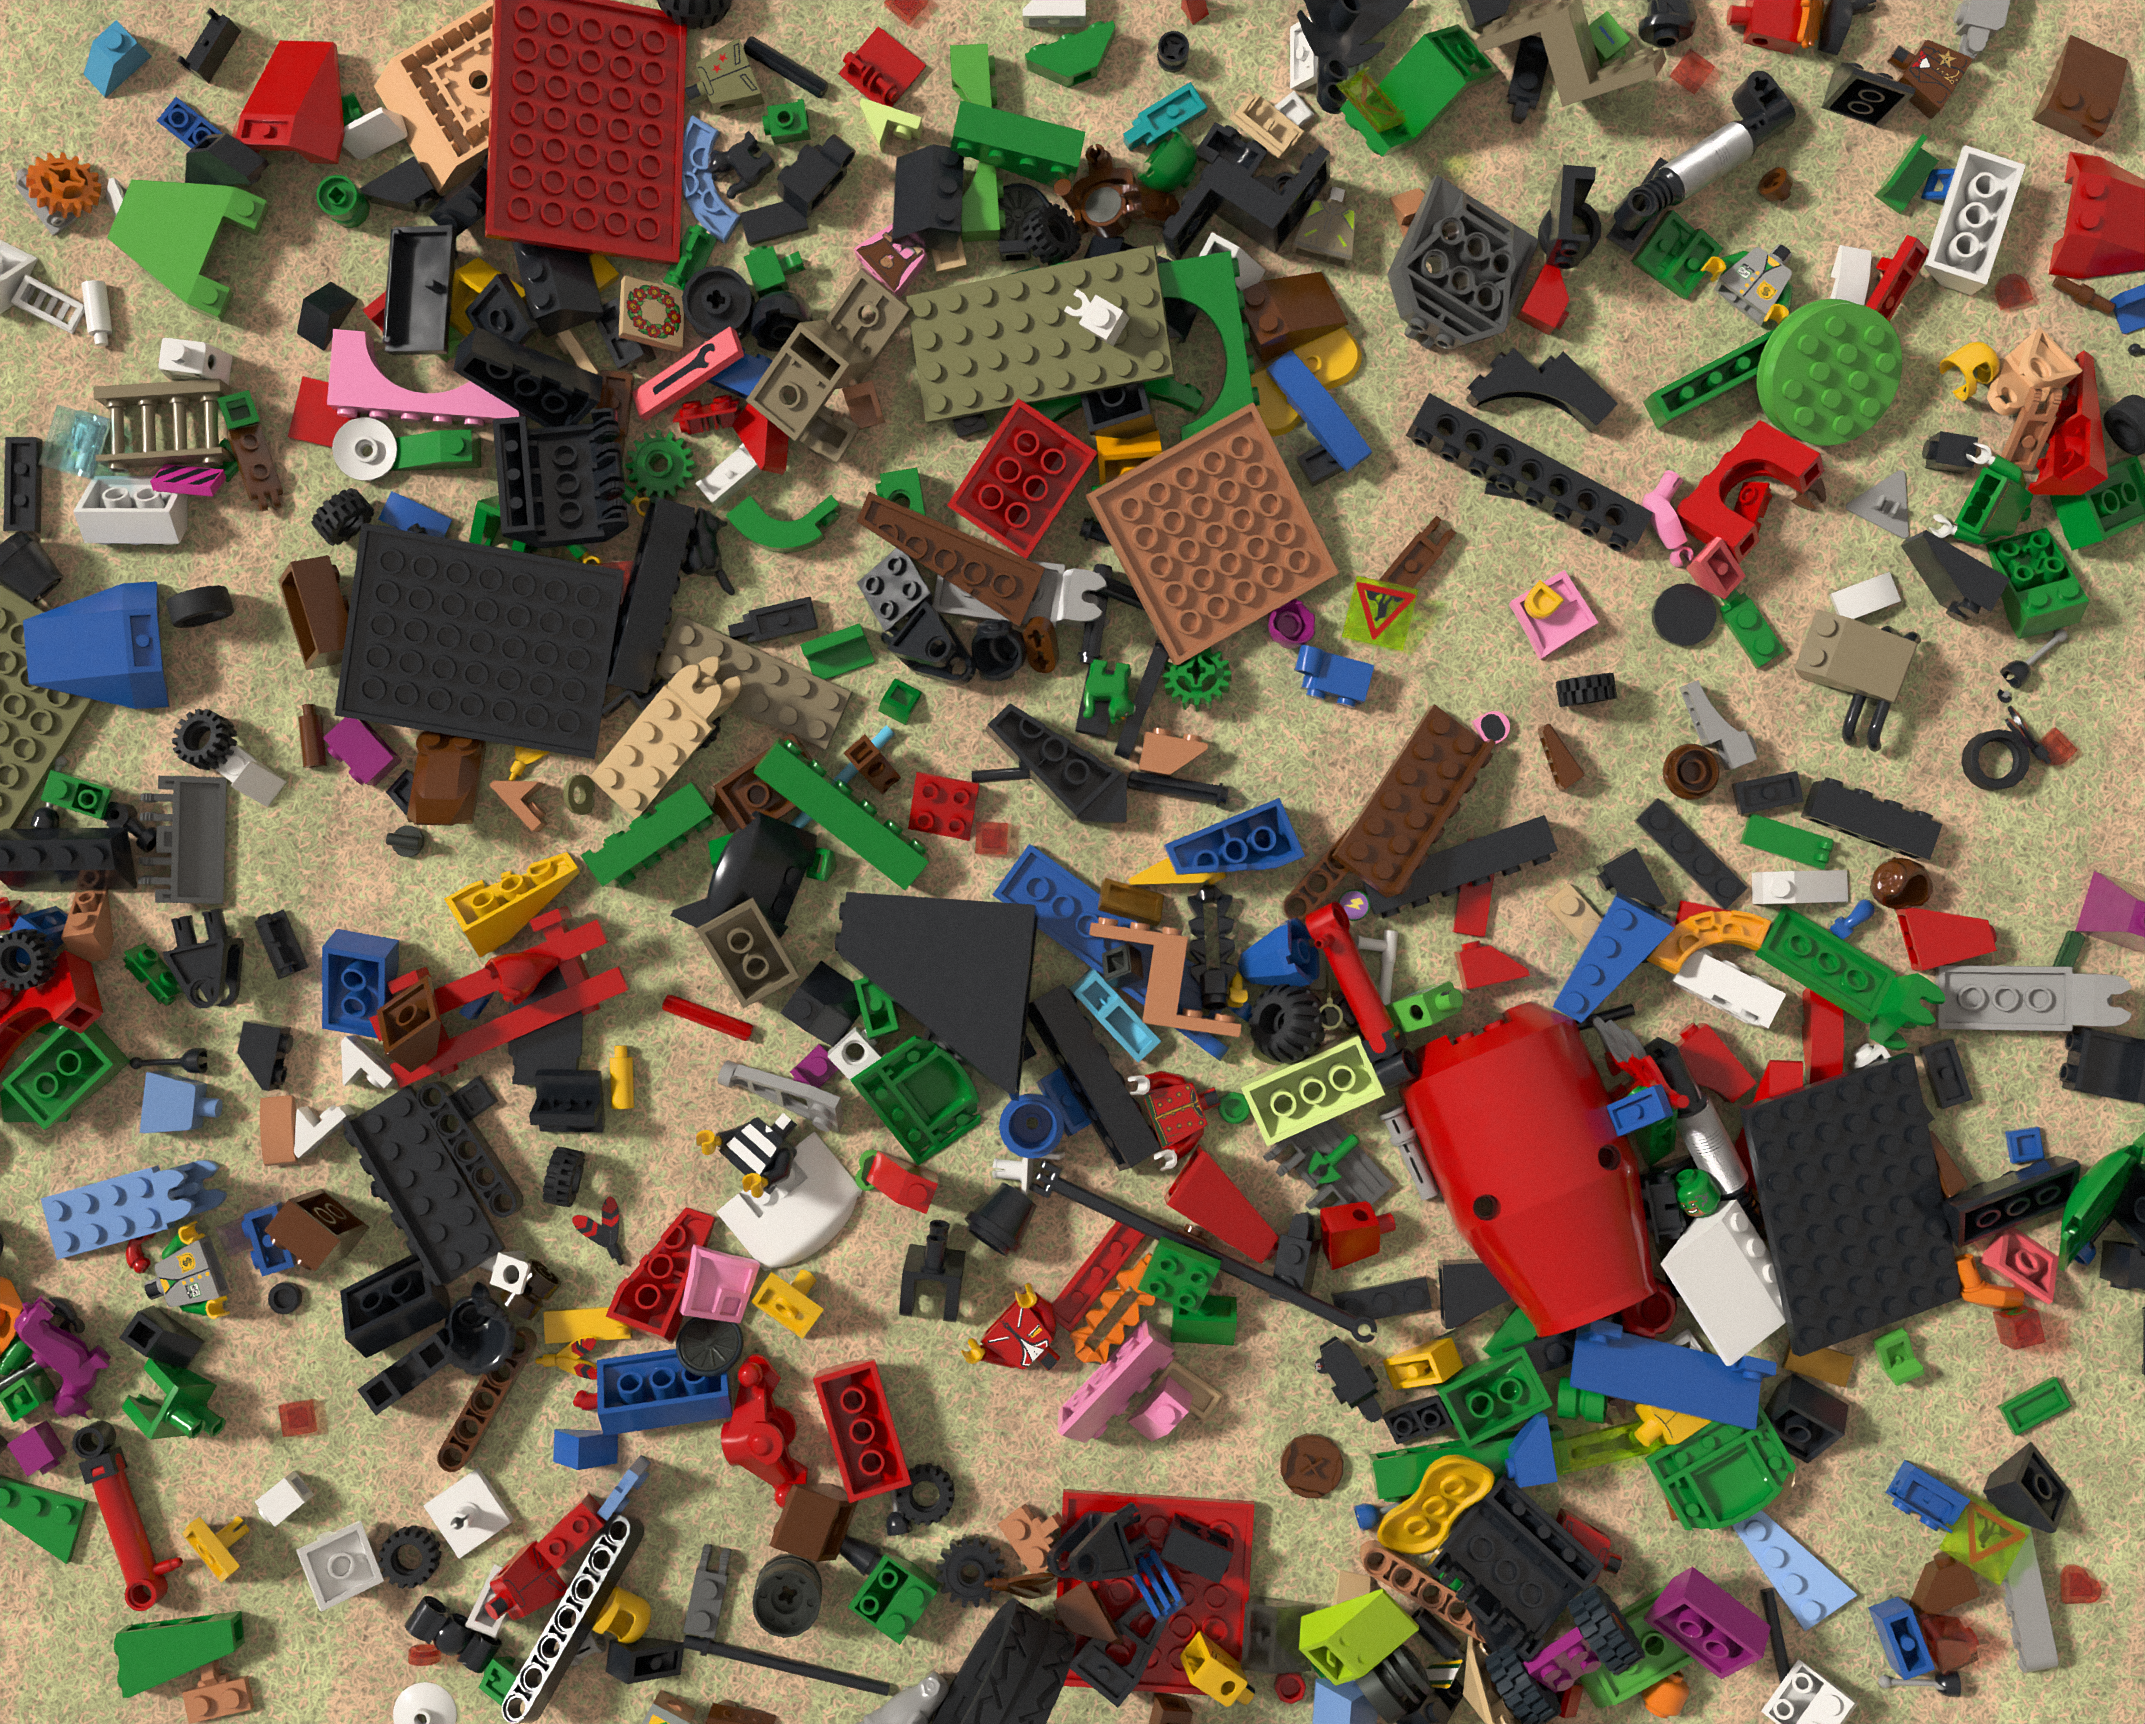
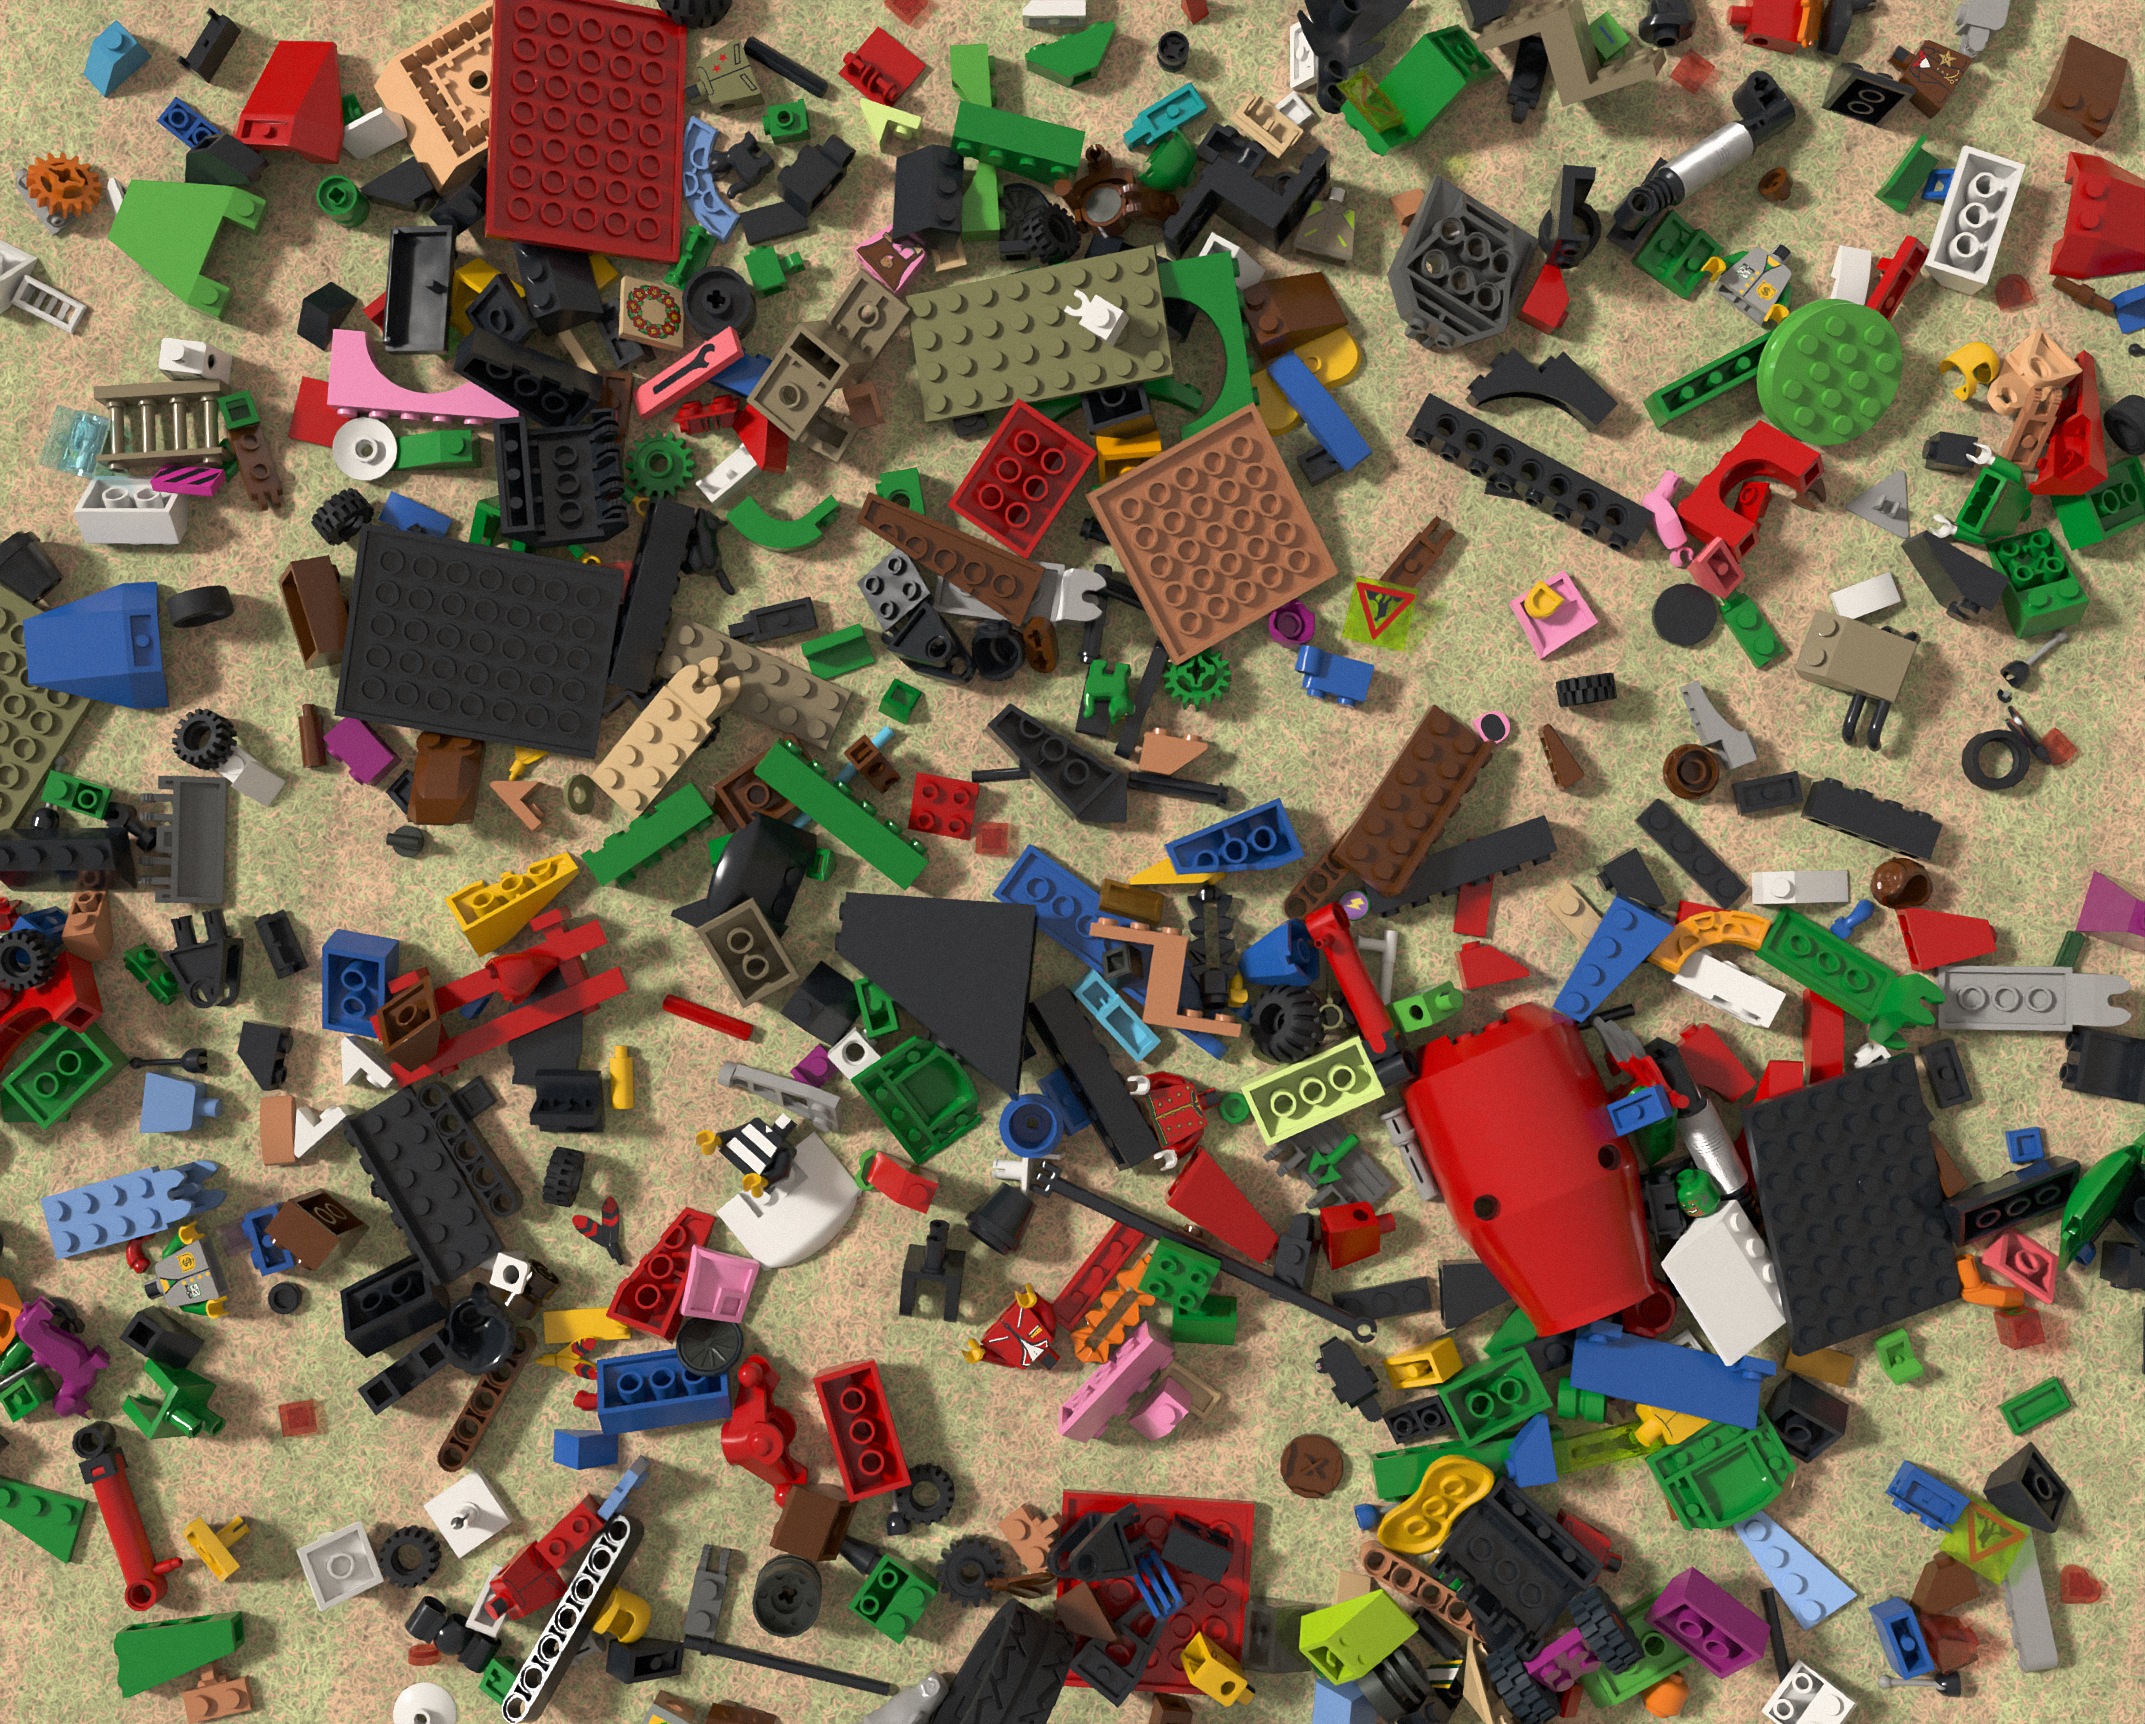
(22, 484): black plate -> none
(37, 1449): magenta brick -> none
(97, 311): white cylinder -> none
(283, 1499): white brick -> none
(777, 317): black cylinder -> none
(789, 1302): yellow tile -> none
(1290, 1687): red tile -> none
(1787, 841): green hinge -> none

